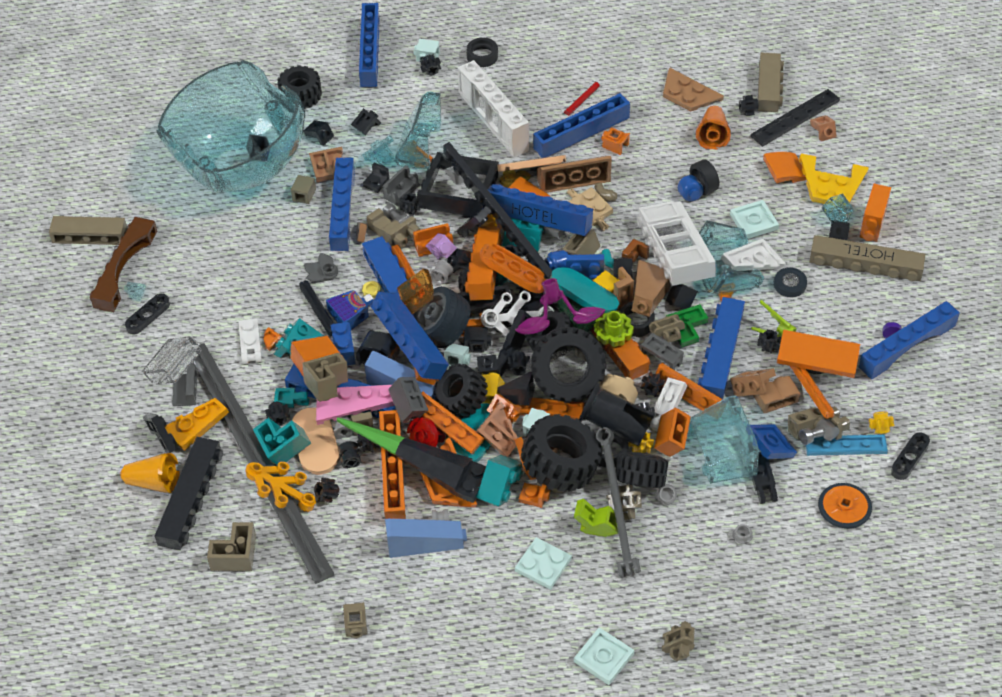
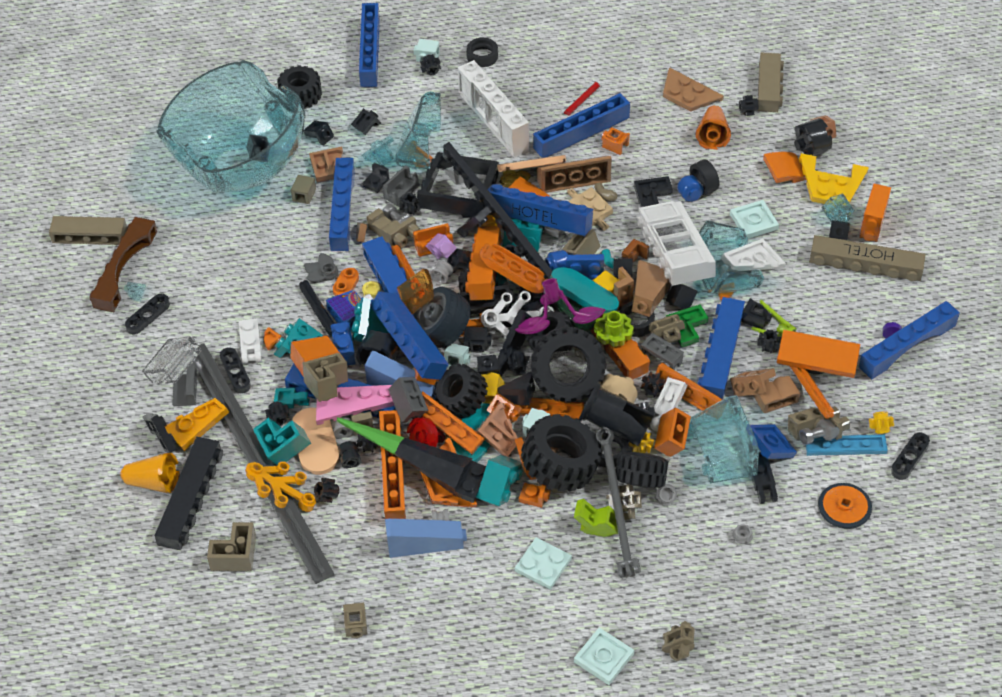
(236, 363): none -> black beam
(346, 281): none -> orange plate
(365, 320): none -> teal bracket
(649, 189): none -> black plate
(755, 314): none -> black window
(795, 117): black tile -> none
(798, 279): black bush -> none
(812, 137): none -> black brick

